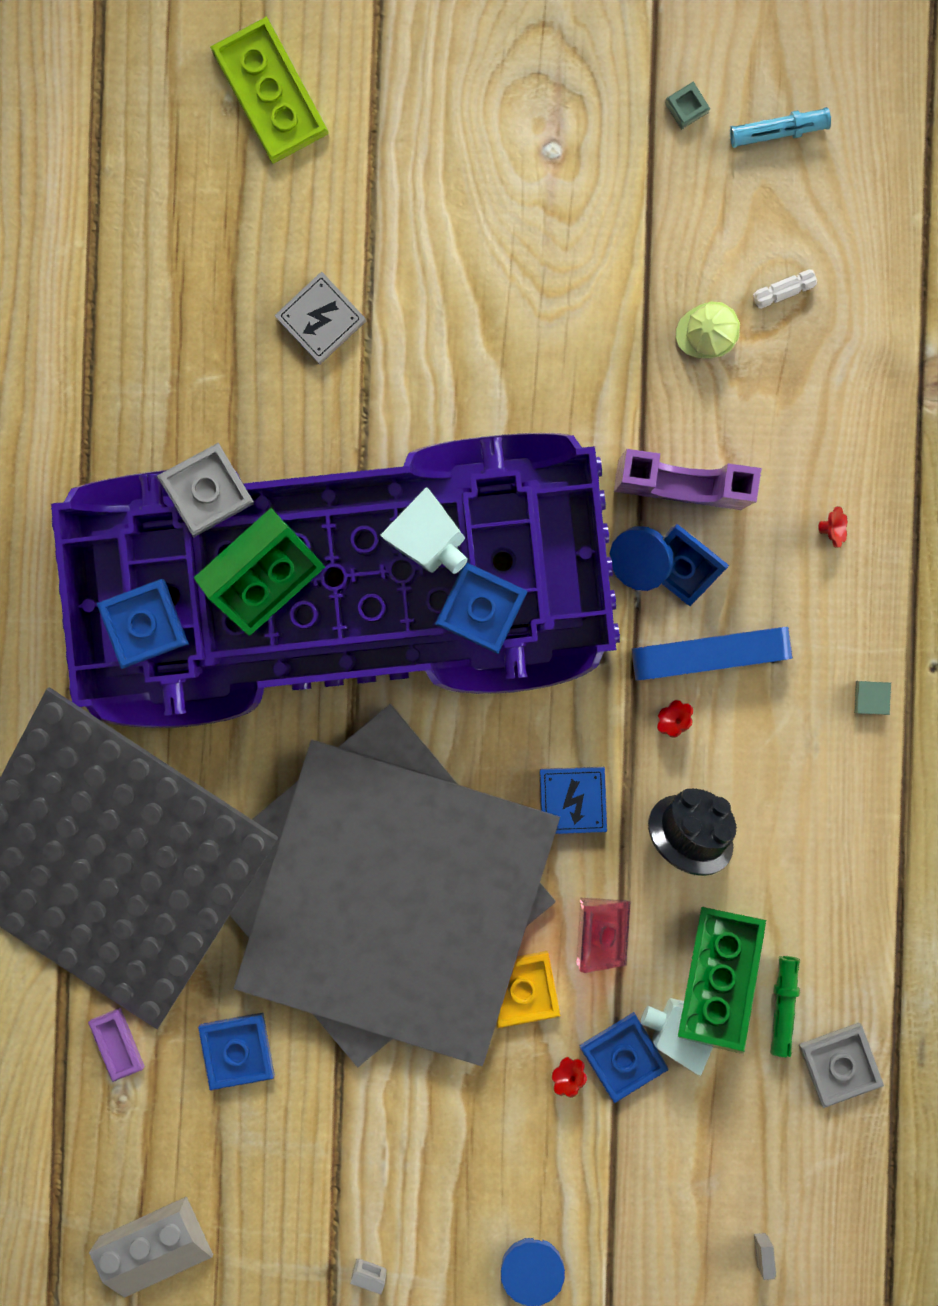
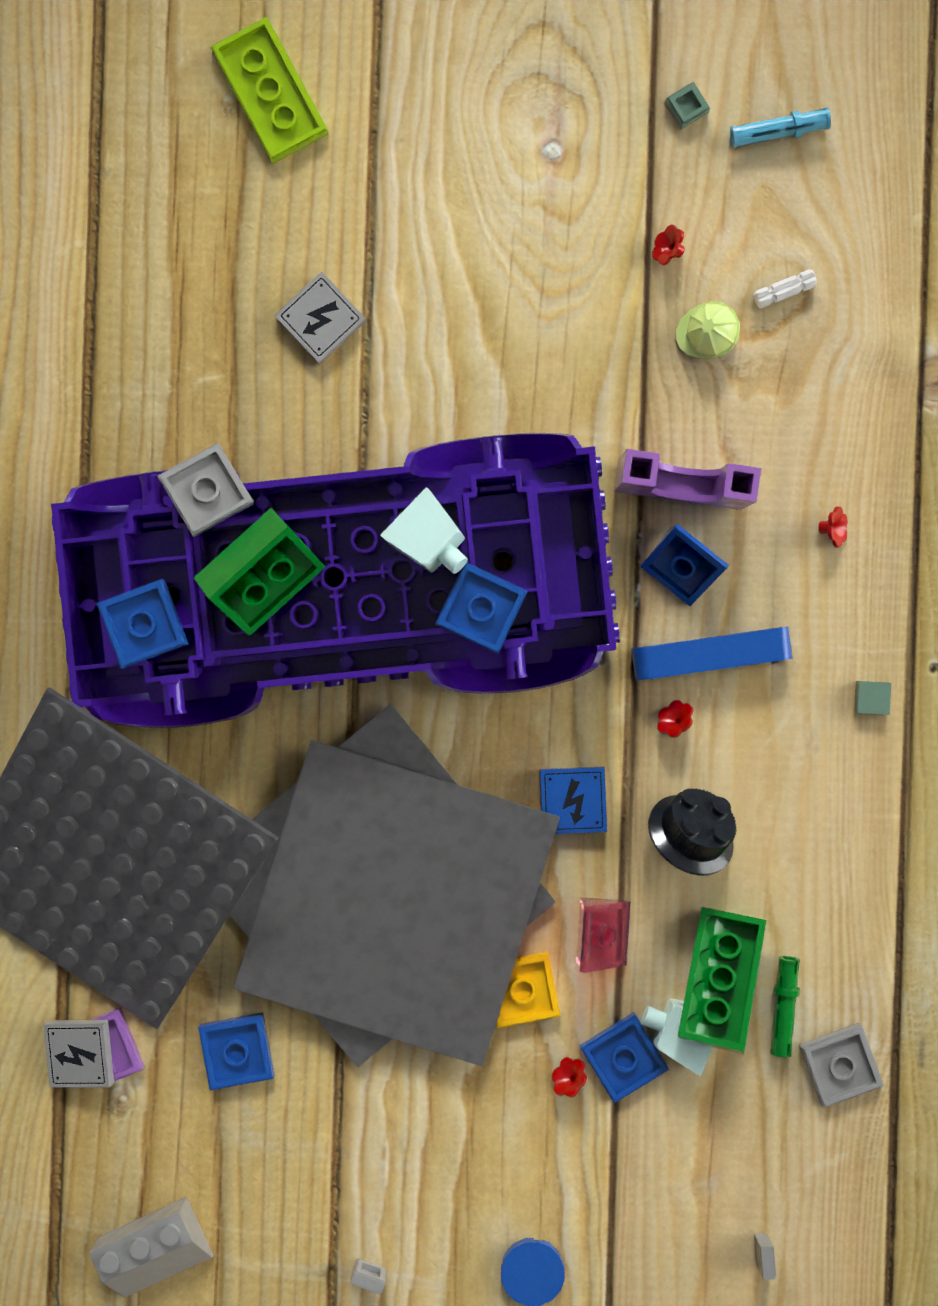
(78, 1053): none -> light grey tile
(641, 558): blue tile -> none
(668, 245): none -> red plant

